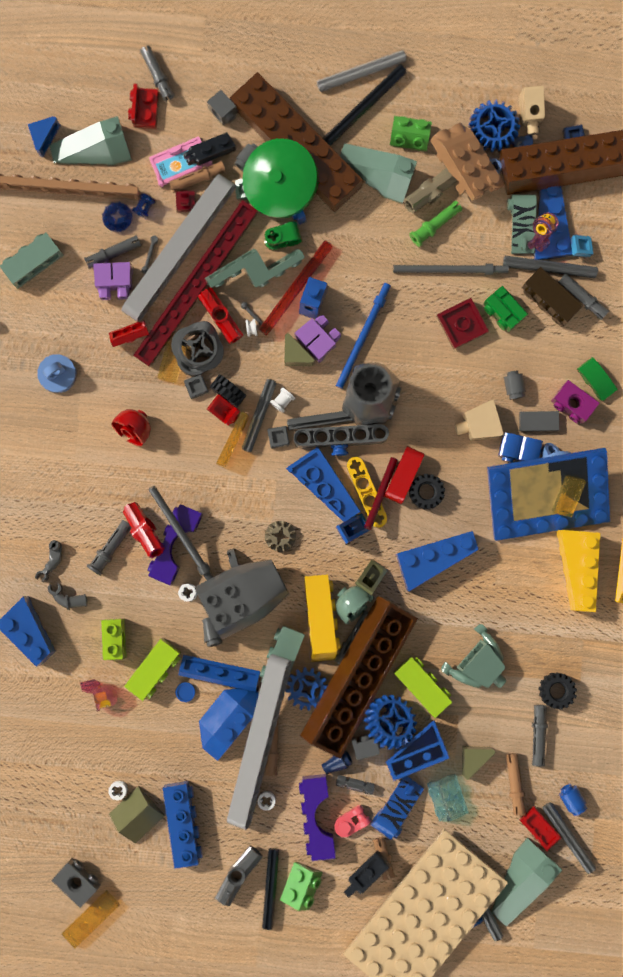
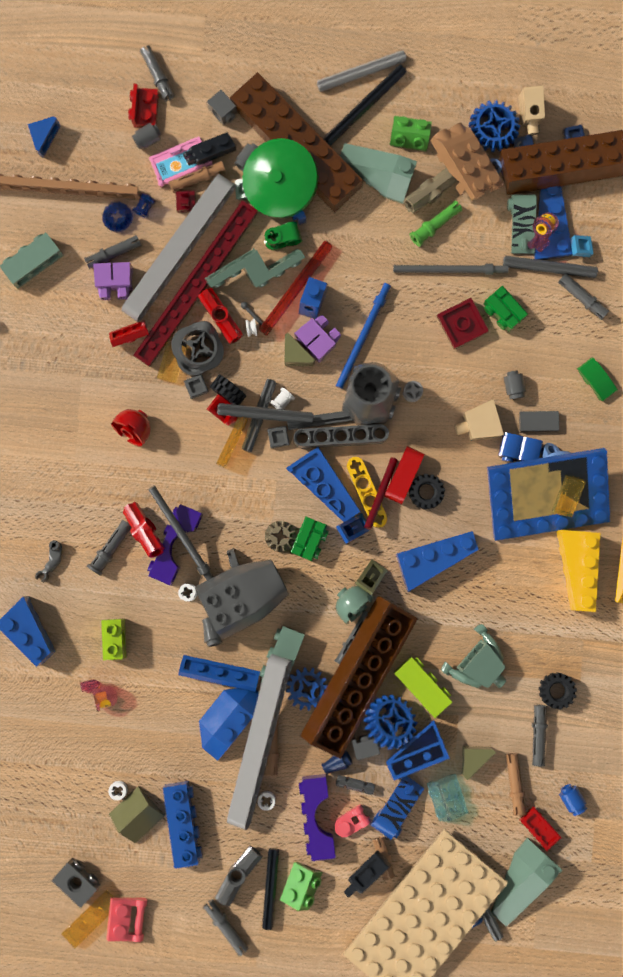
(57, 373): medium blue tile -> none
(66, 601): dark grey piece -> none
(94, 145): sand green wedge -> none
(120, 919): none -> coral plate
(146, 136): none -> dark grey brick
(153, 670): lime brick -> none
(154, 240): dark grey hinge -> none
(185, 692): blue piece -> none
(220, 920): none -> dark grey pin
(265, 413): none -> dark grey axle
(309, 538): none -> green brick
(320, 618): yellow wedge -> none
(339, 450): blue bush -> none
(415, 389): none -> light grey wheel
(551, 297): dark brown brick -> none
(569, 838): dark grey axle -> none
(585, 402): magenta brick -> none

